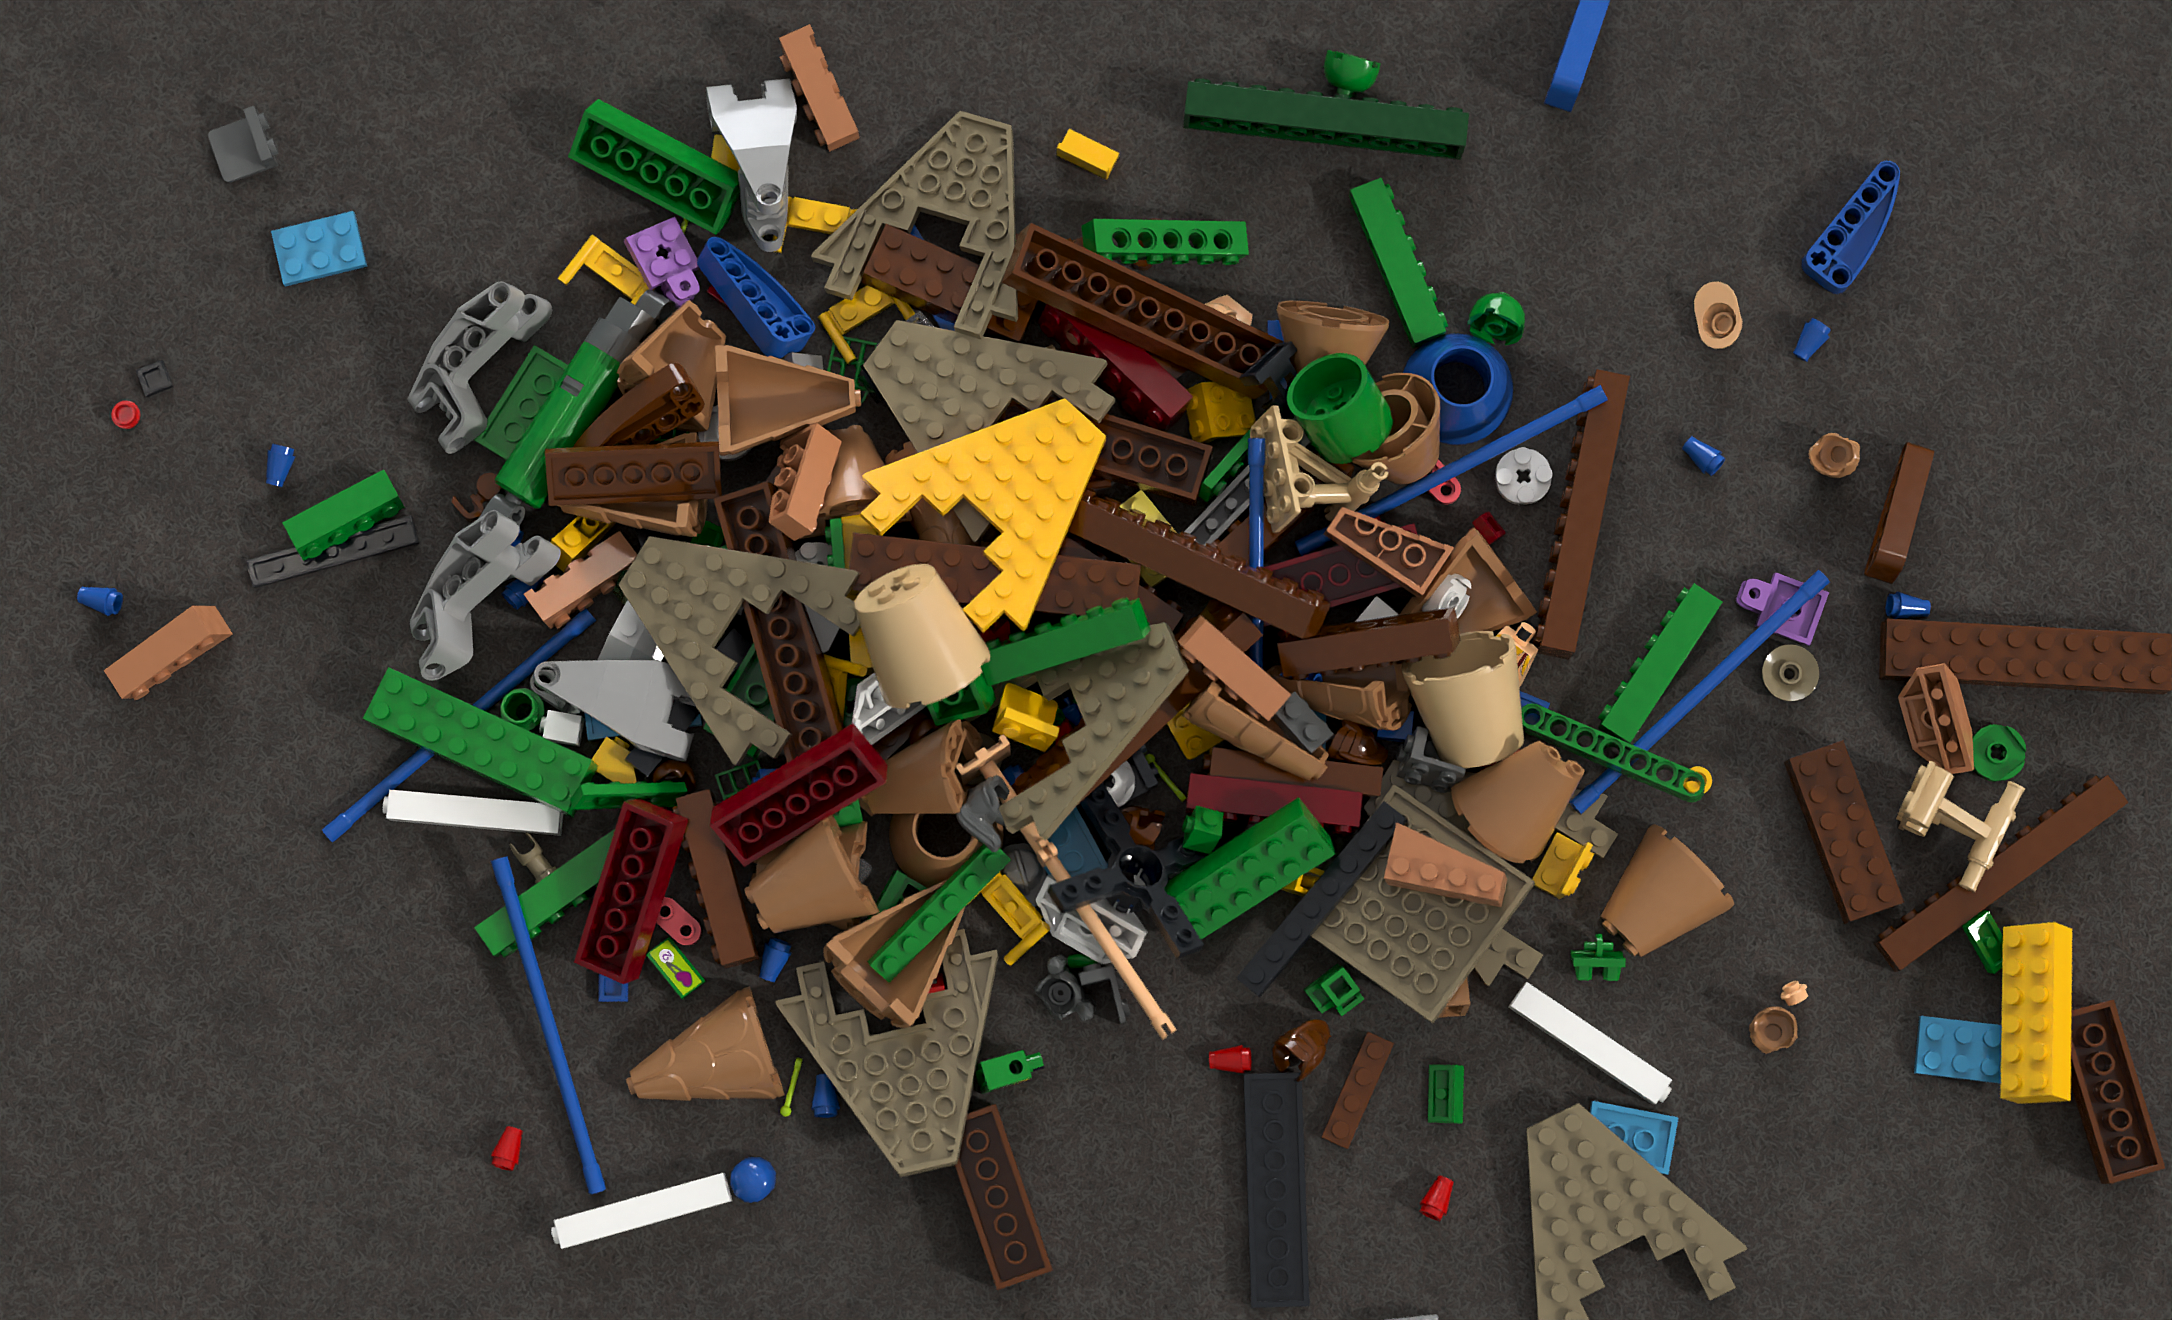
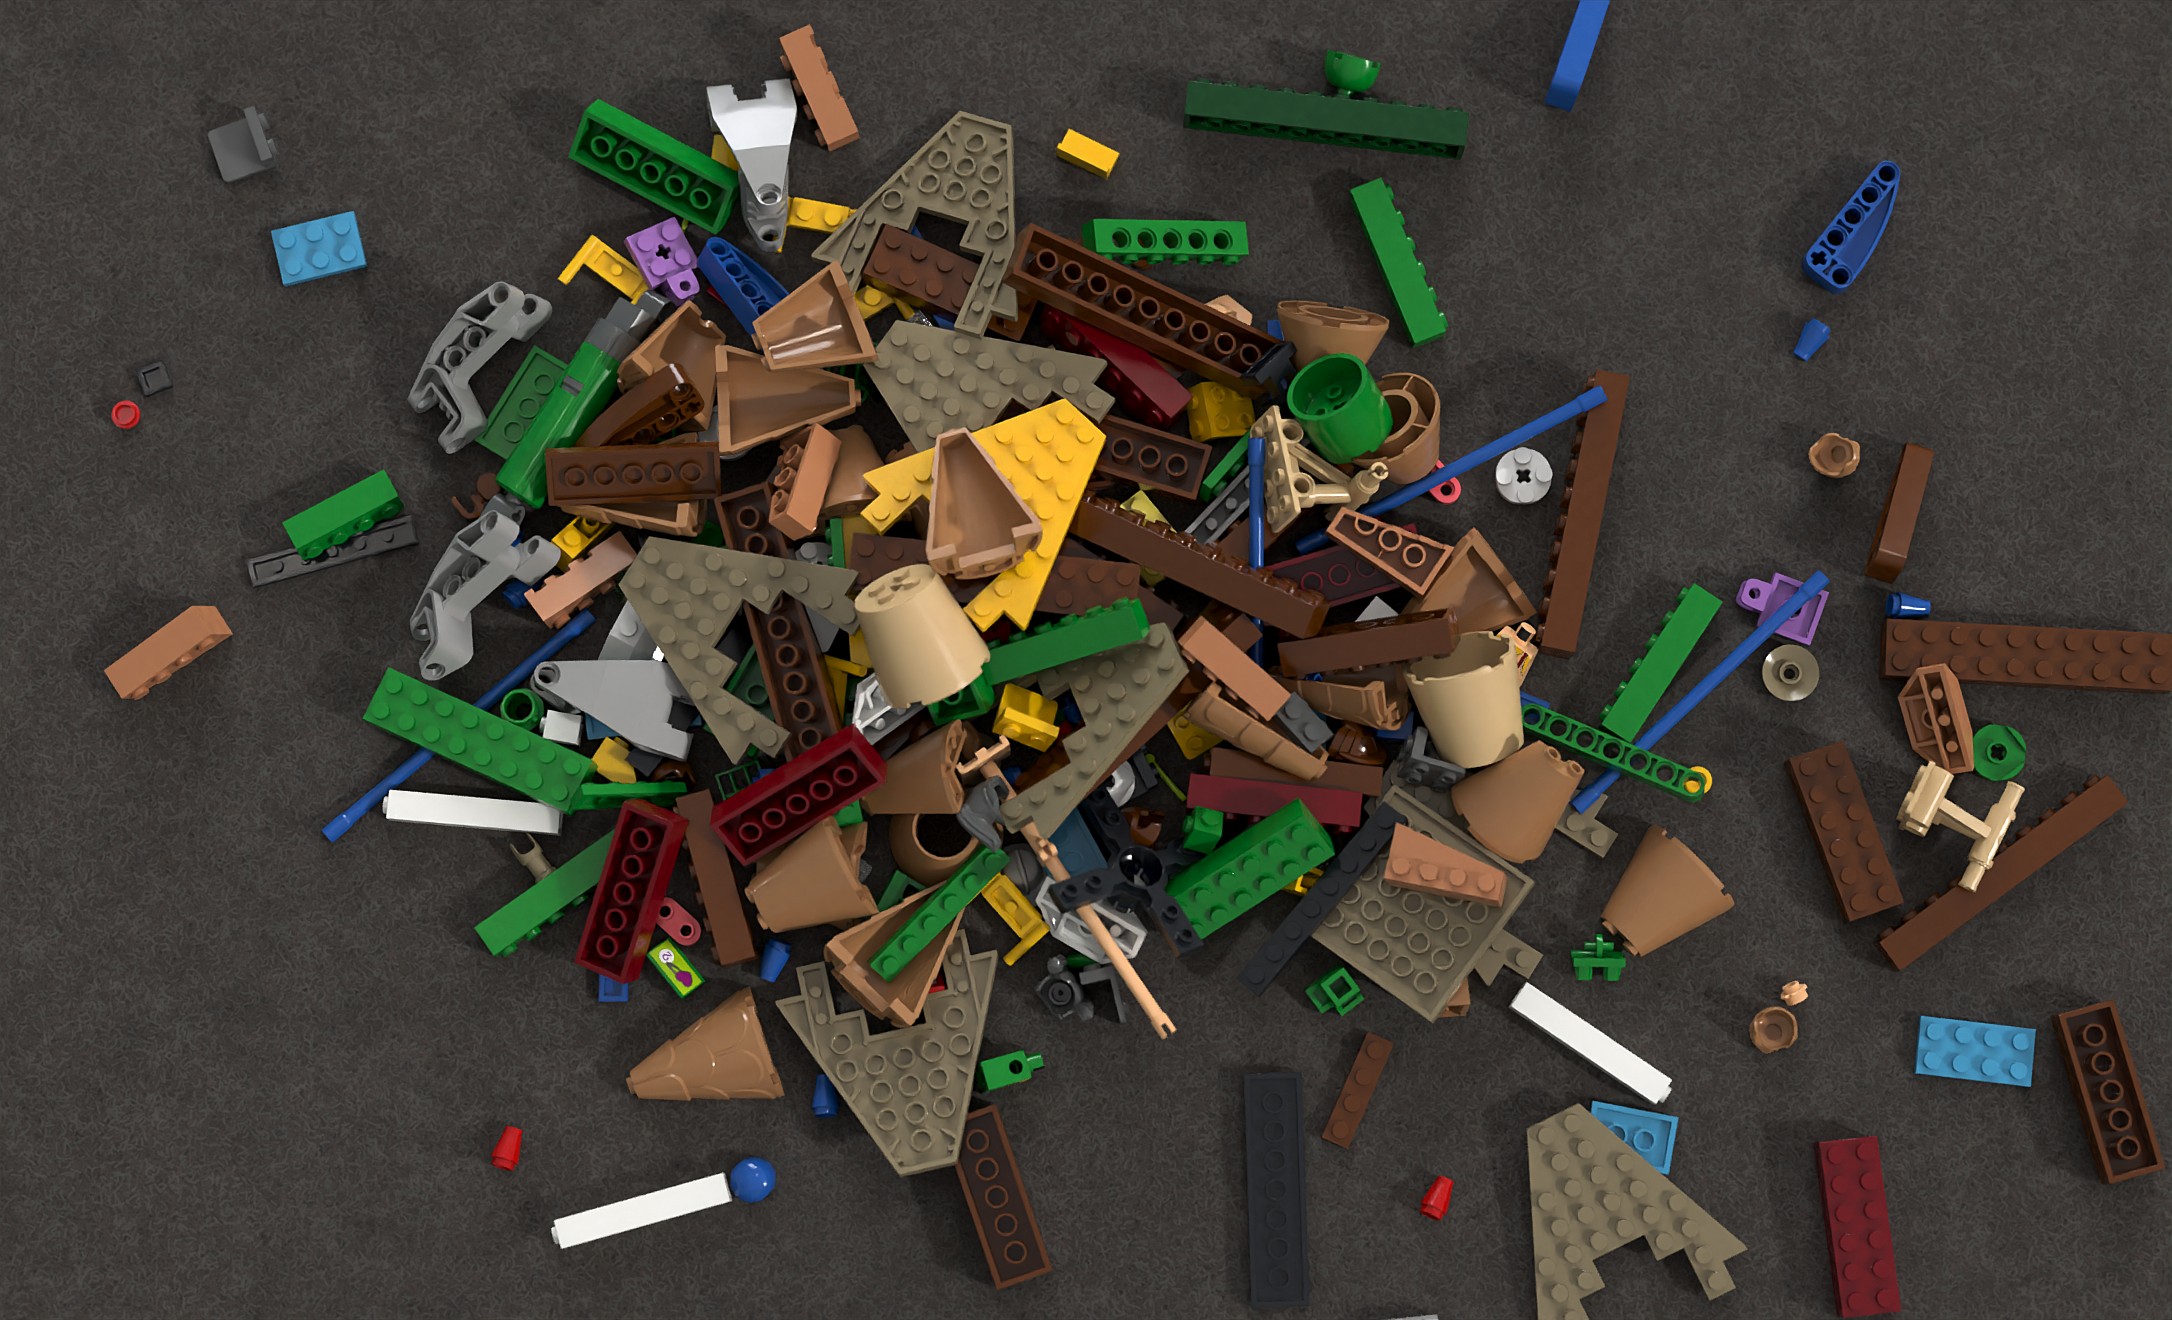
(101, 599): blue cone -> none
(278, 464): blue cone -> none
(590, 1166): blue piece -> none
(786, 1110): lime hinge -> none
(814, 327): none -> medium nougat cone
(974, 512): none -> medium nougat cone
(1231, 1059): red cone -> none
(1305, 1043): reddish brown helmet -> none
(1445, 1094): green slope -> none
(1450, 594): white plate -> none
(1473, 421): blue cone -> none
(1488, 527): dark red tile -> none
(1498, 318): green cylinder -> none
(1561, 866): yellow bracket -> none
(1704, 456): blue cone -> none
(1717, 315): light nougat piece -> none
(1857, 1227): none -> dark red brick
(1986, 940): green plate -> none
(2036, 1013): yellow brick -> none

